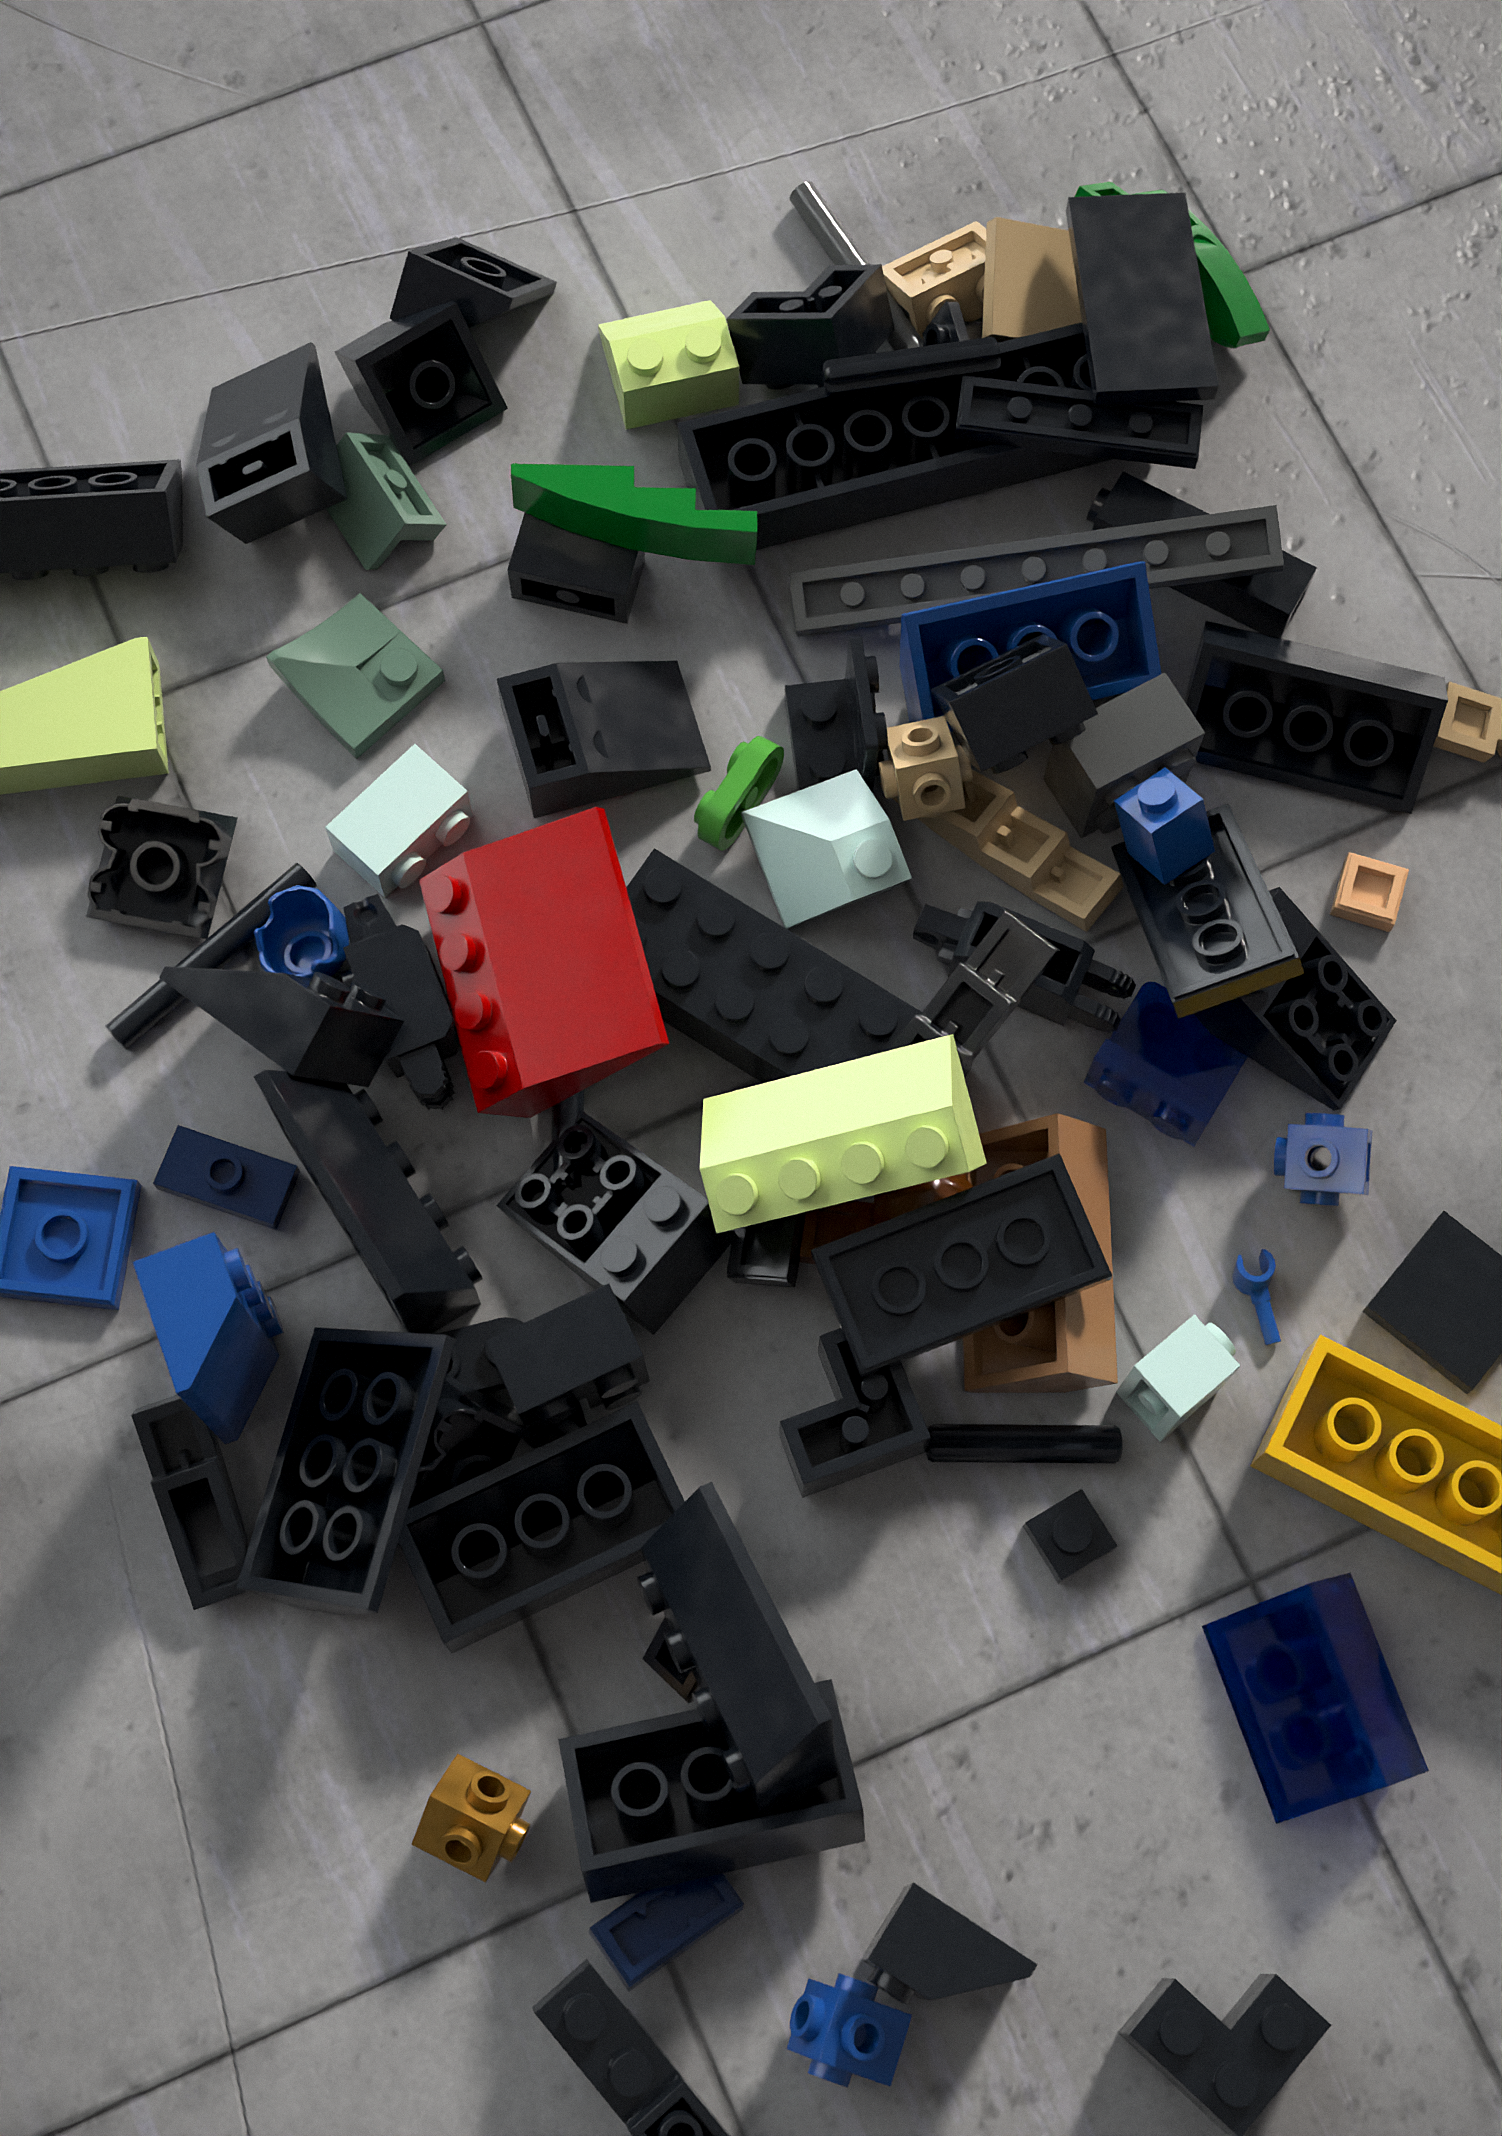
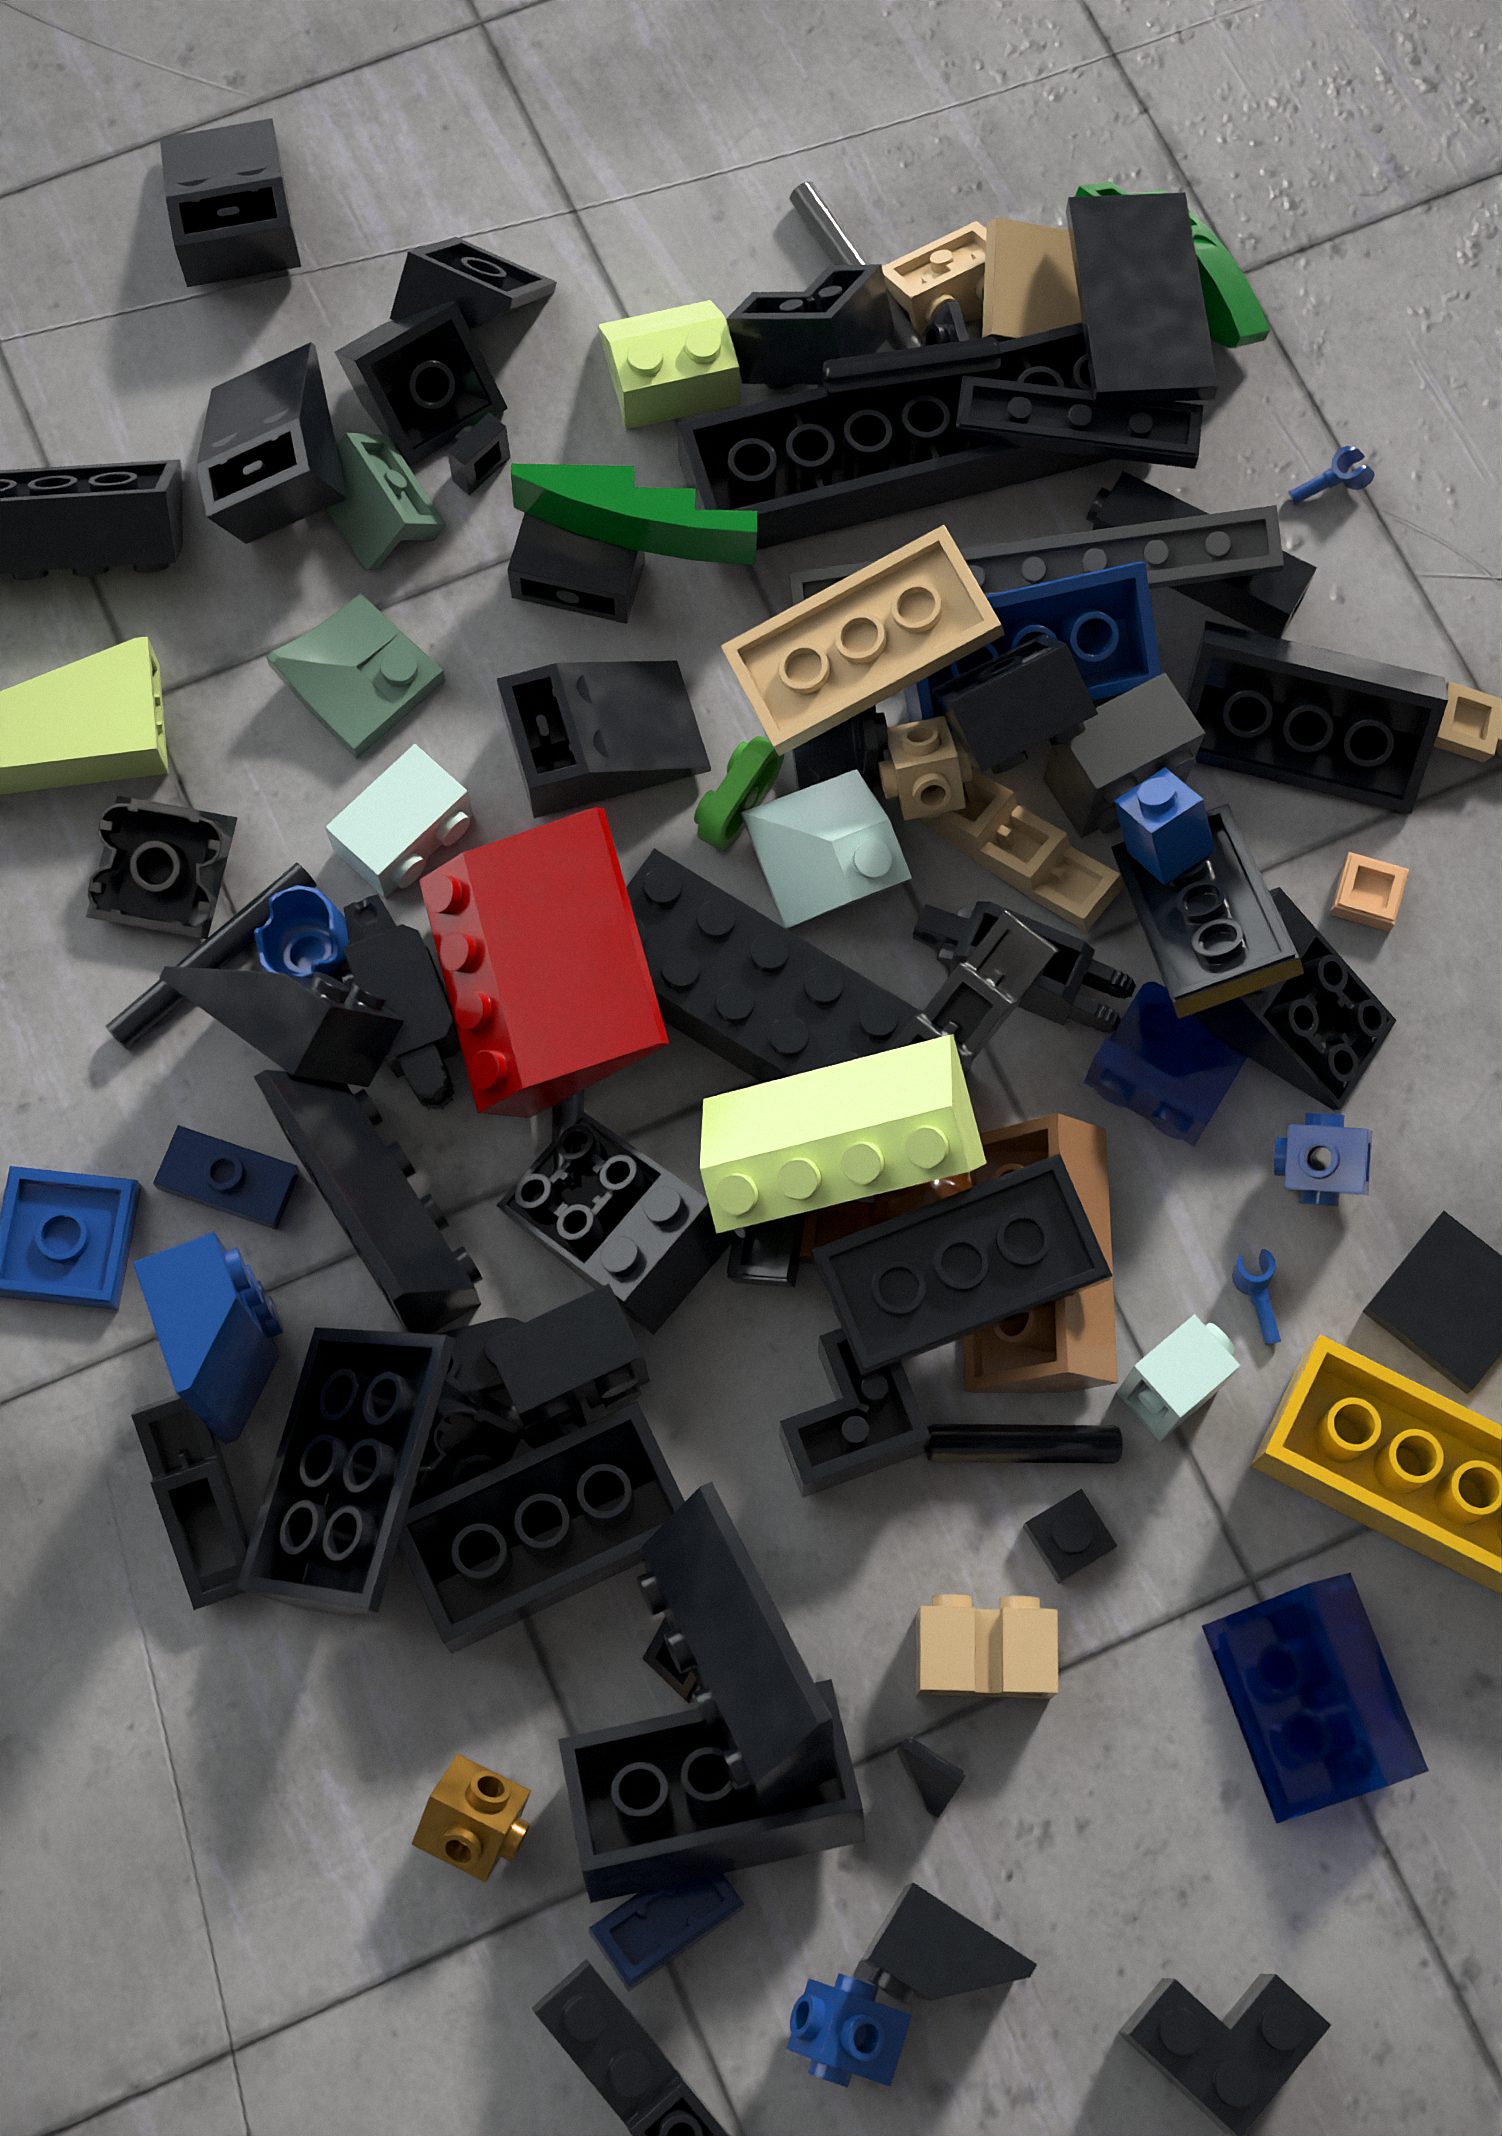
(228, 203): none -> black slope
(478, 453): none -> black plate
(862, 640): none -> tan plate
(931, 1775): none -> black slope
(986, 1650): none -> tan brick
(1341, 462): none -> blue hand

